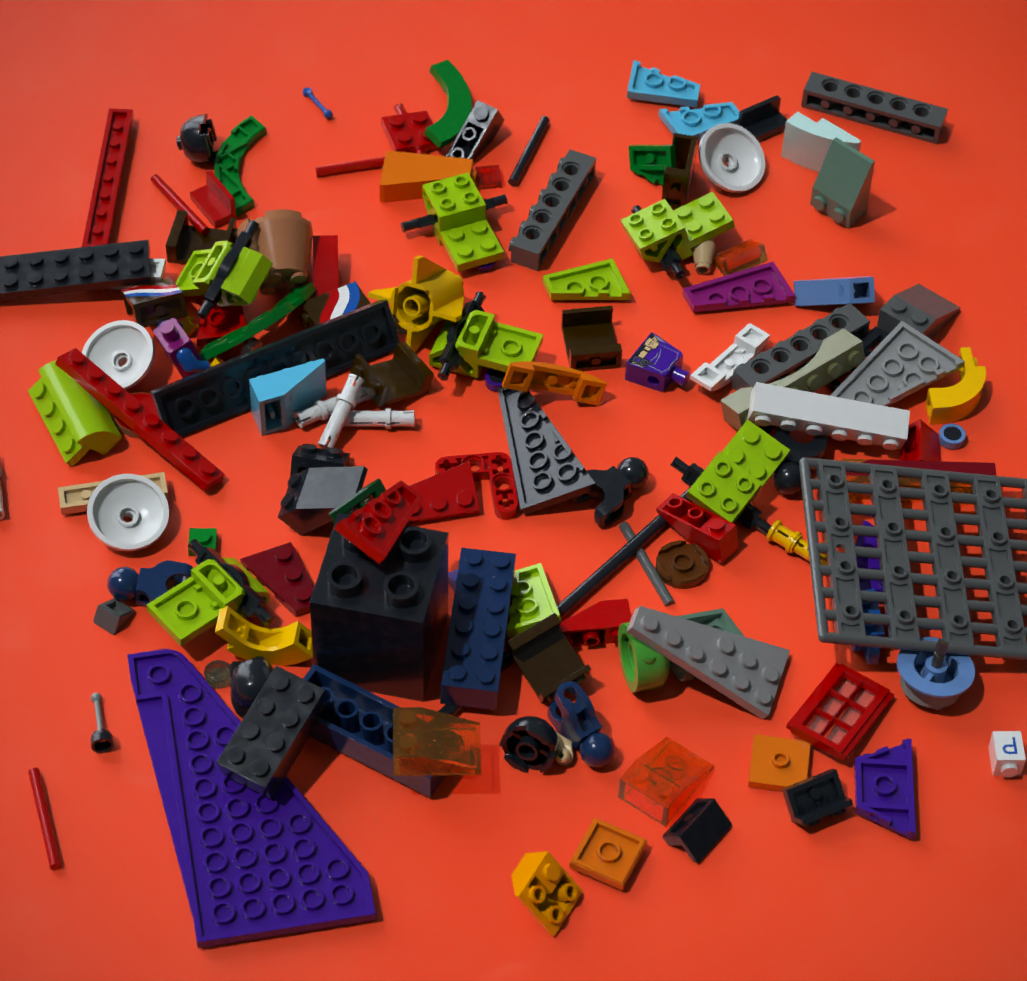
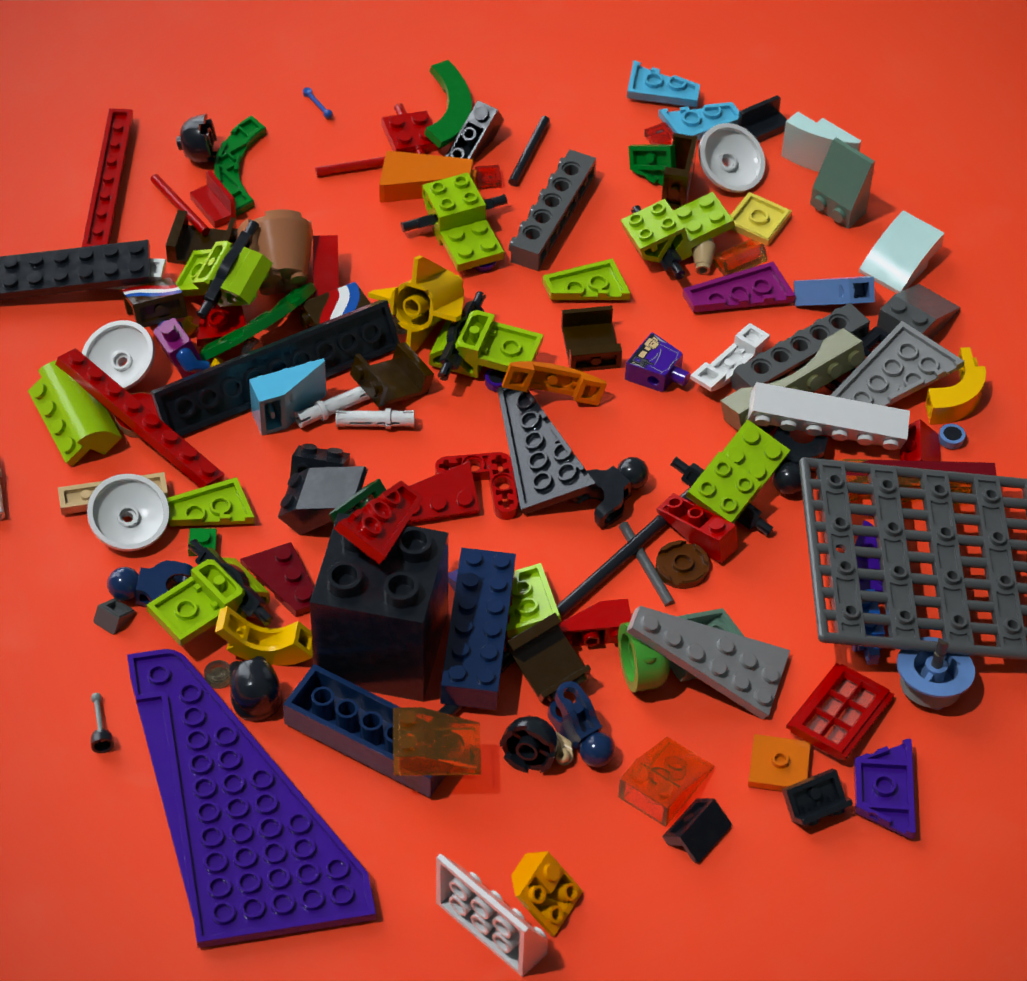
(44, 819): red bar -> none
(211, 505): none -> lime wing
(273, 732): black piece -> none
(344, 403): white pin -> none
(488, 917): none -> slope
(608, 853): orange plate -> none
(659, 134): none -> clear red tile
(759, 218): none -> light yellow tile
(790, 541): yellow pin -> none
(874, 107): dark grey brick -> none
(902, 252): none -> light aqua slope
(1006, 753): white brick -> none

